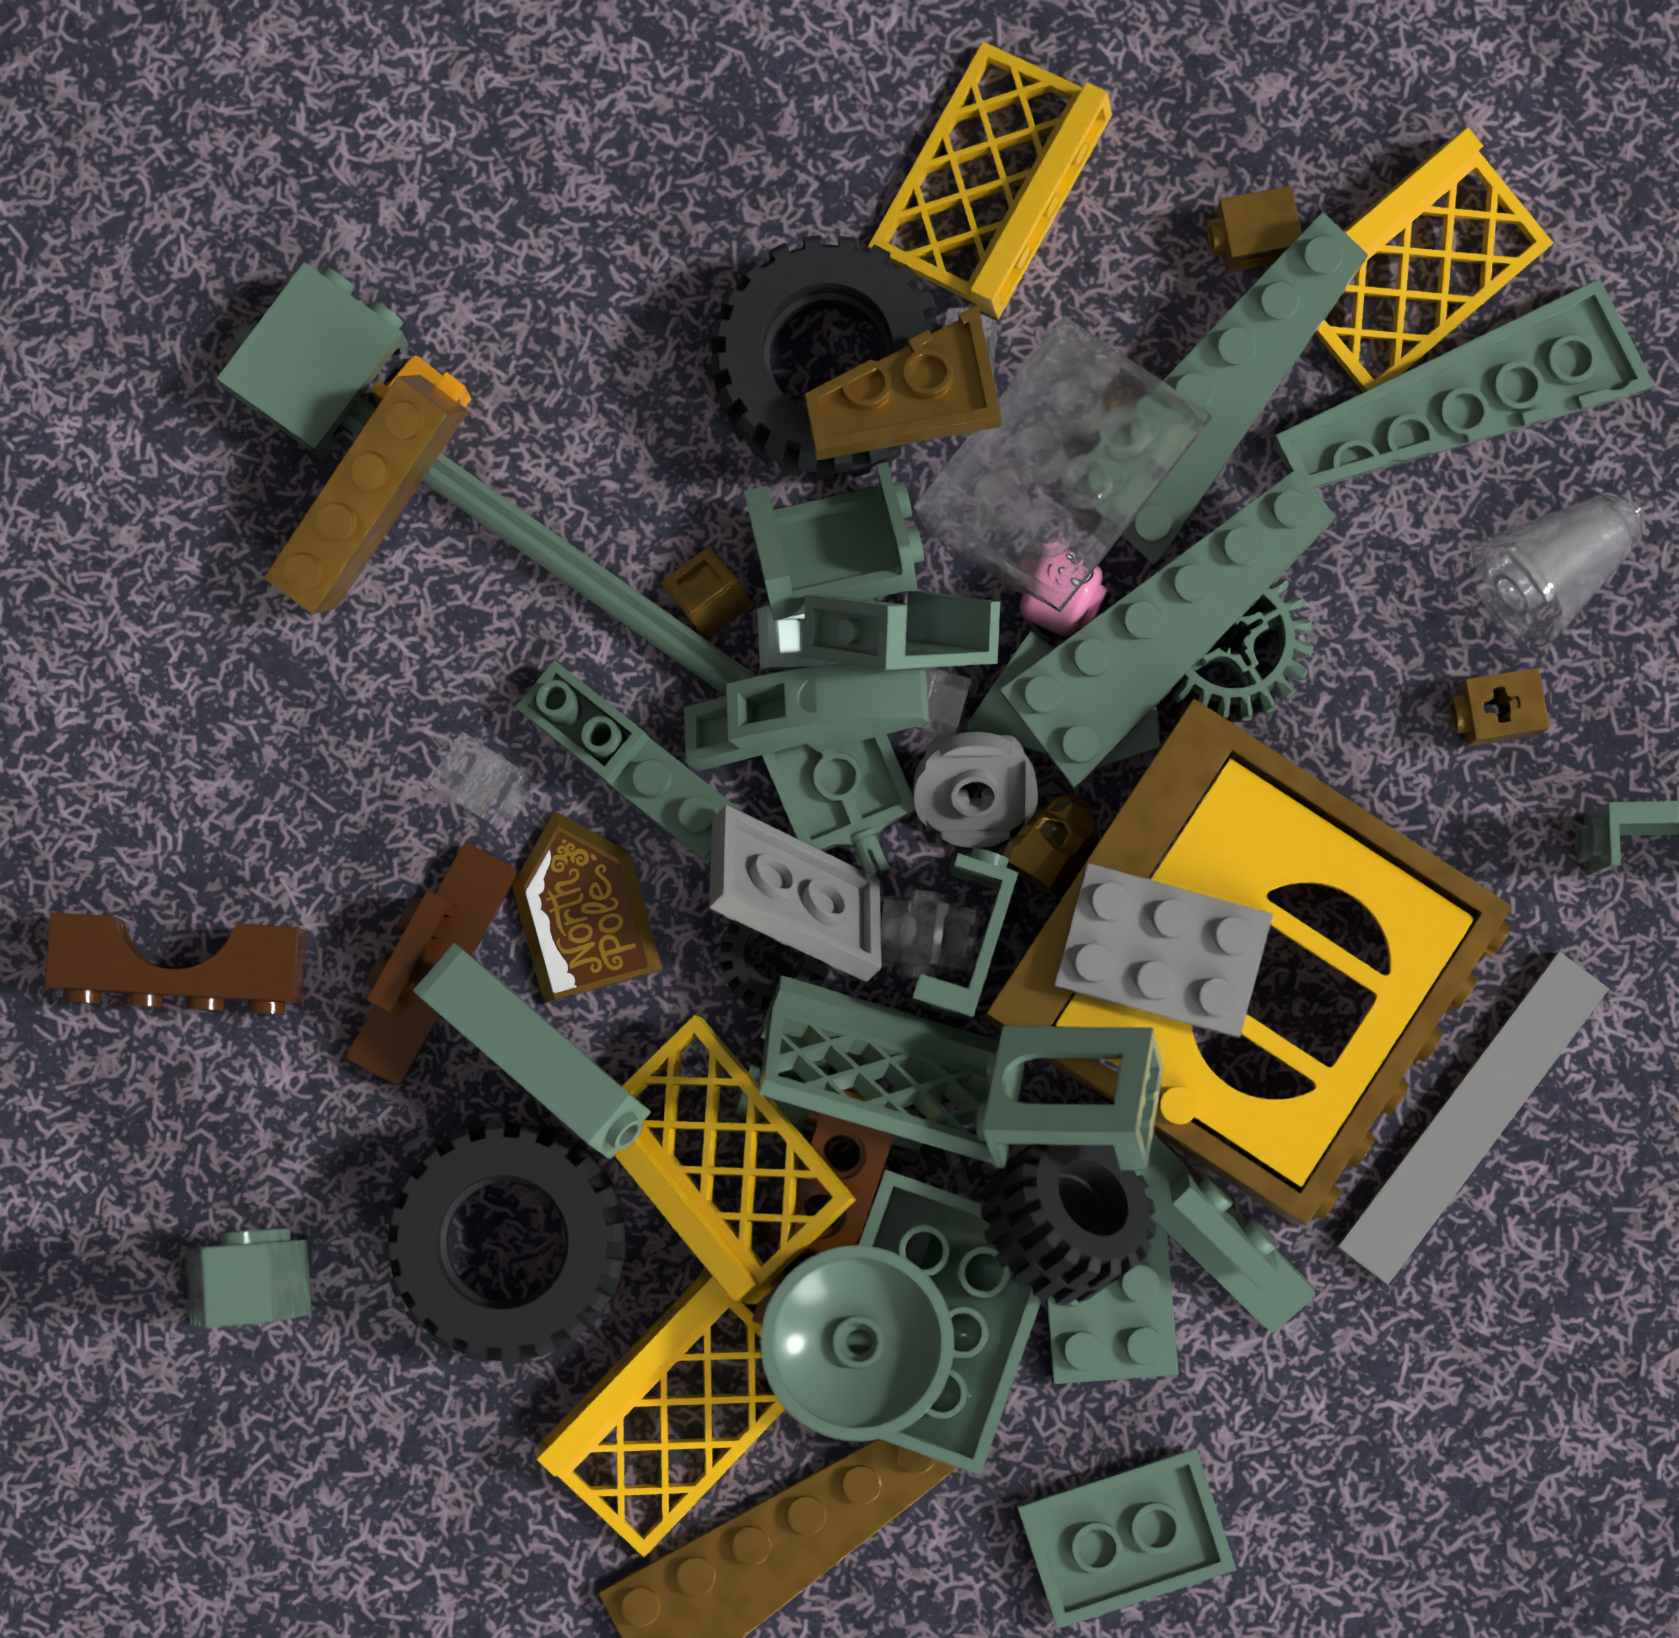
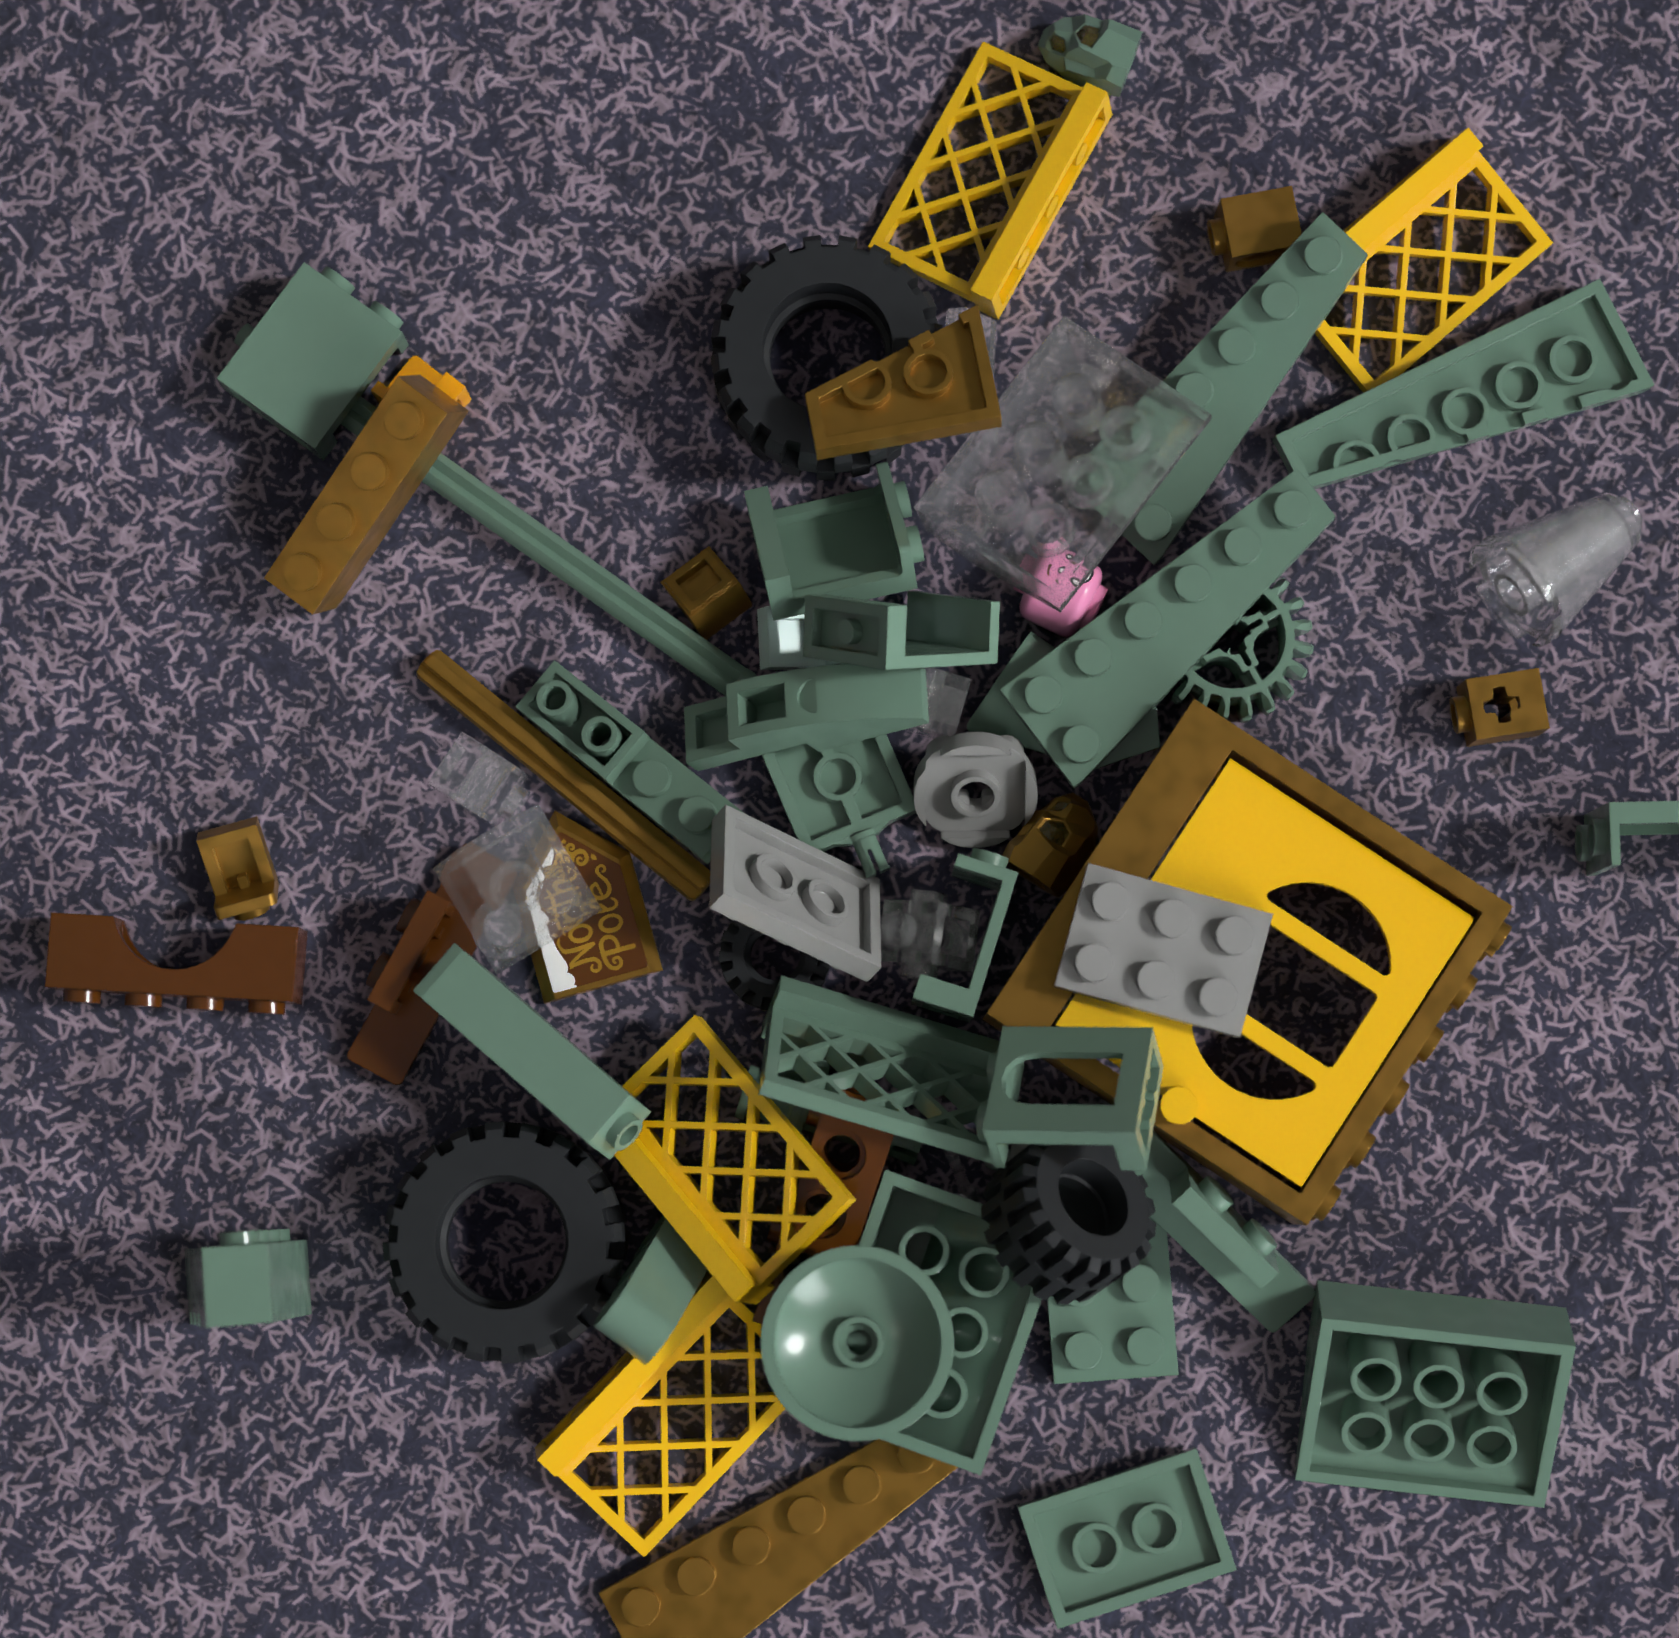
(239, 869): none -> pearl gold bracket
(517, 888): none -> clear slope
(564, 775): none -> pearl gold axle
(652, 1293): none -> sand green beam
(1091, 51): none -> sand green rock
(1433, 1393): none -> sand green slope
(1472, 1118): light grey tile -> none

